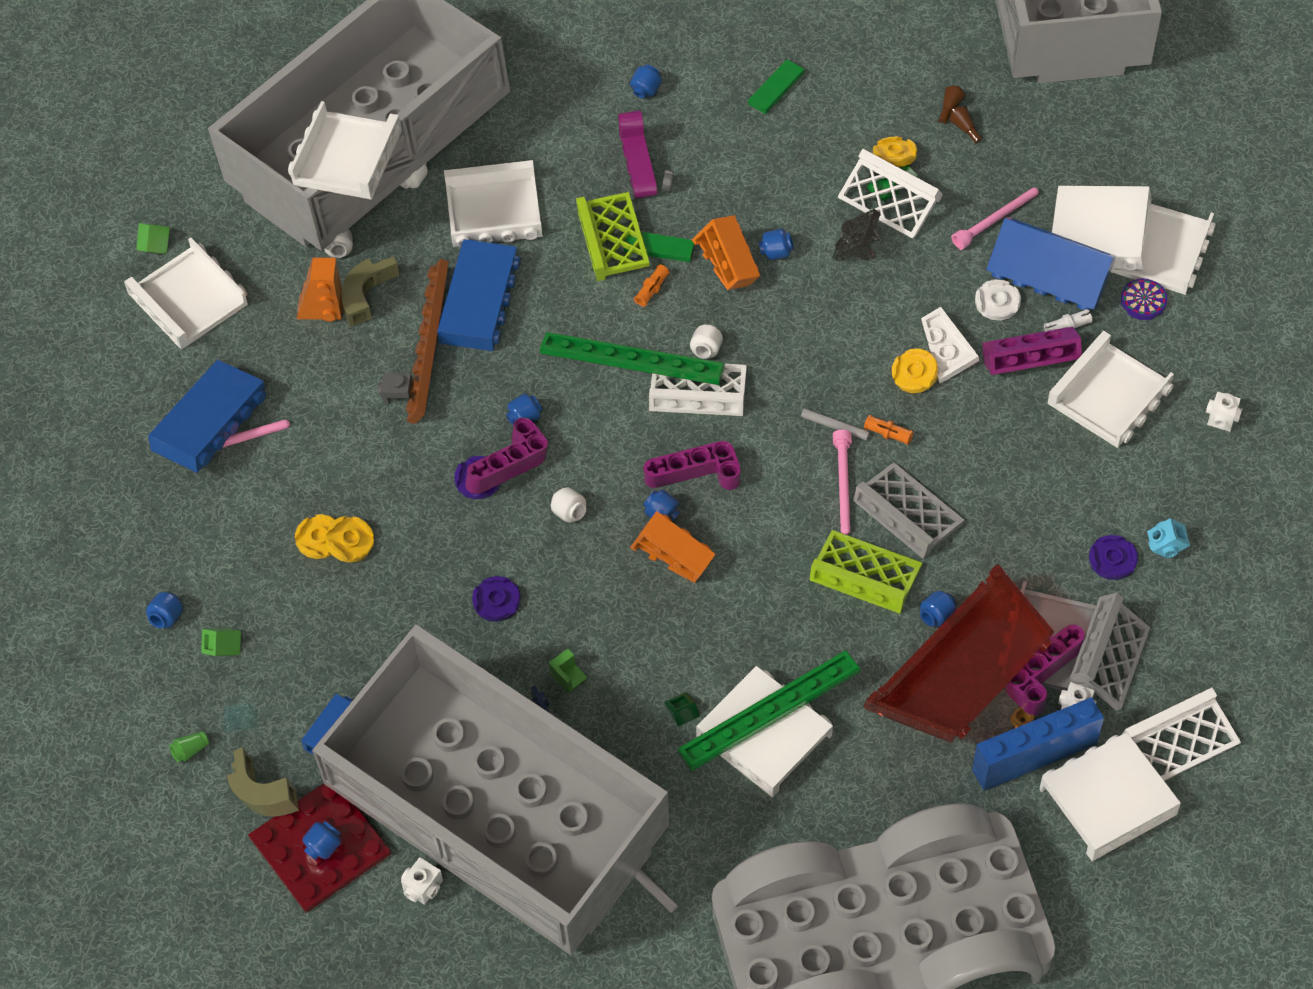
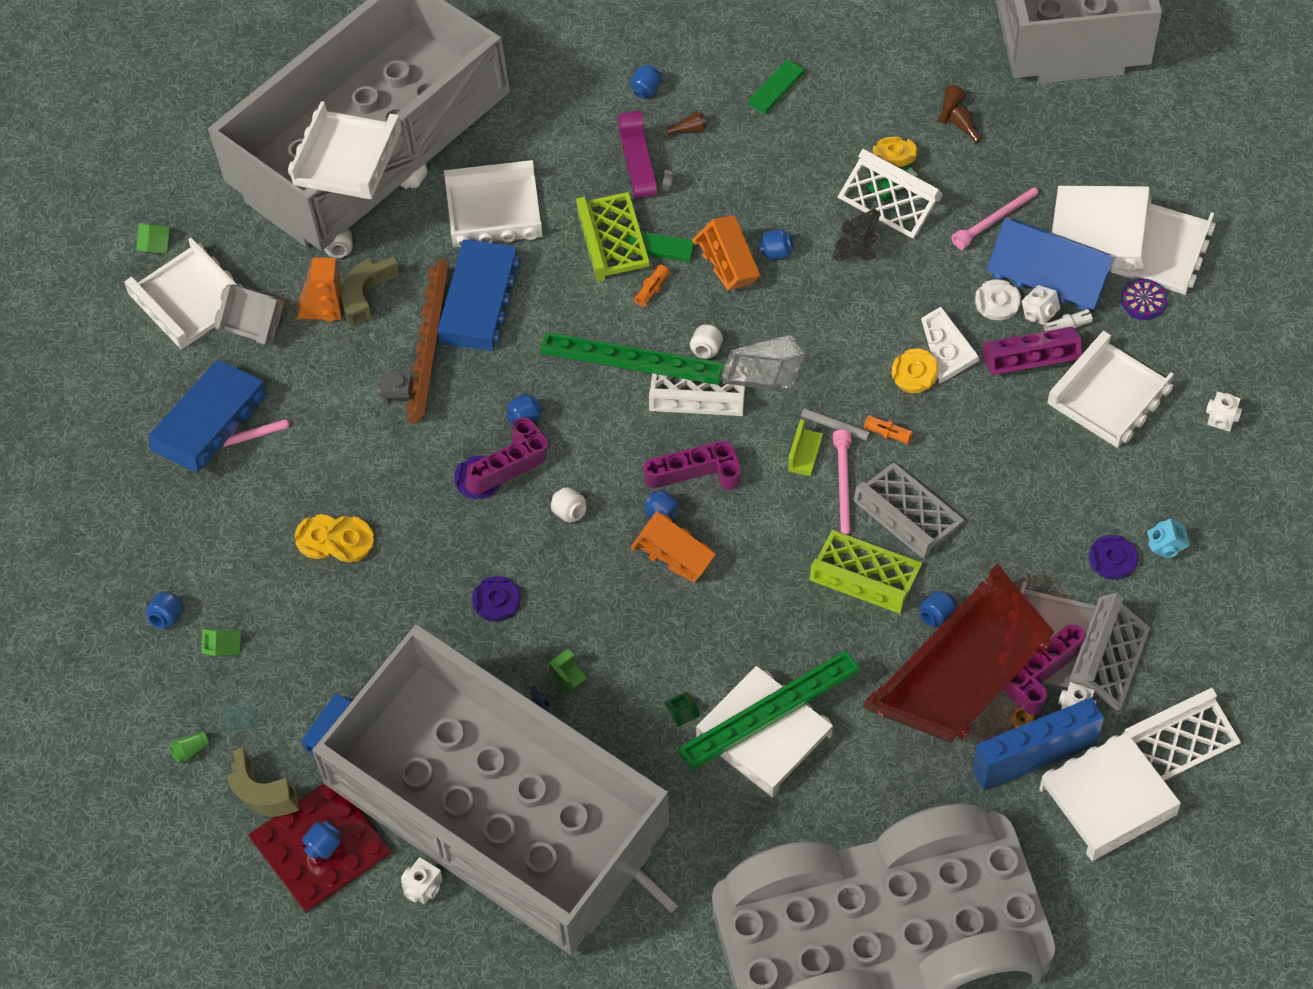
(249, 313): none -> light grey panel
(692, 123): none -> reddish brown cone
(765, 364): none -> clear slope
(804, 450): none -> lime panel
(1041, 304): none -> white brick

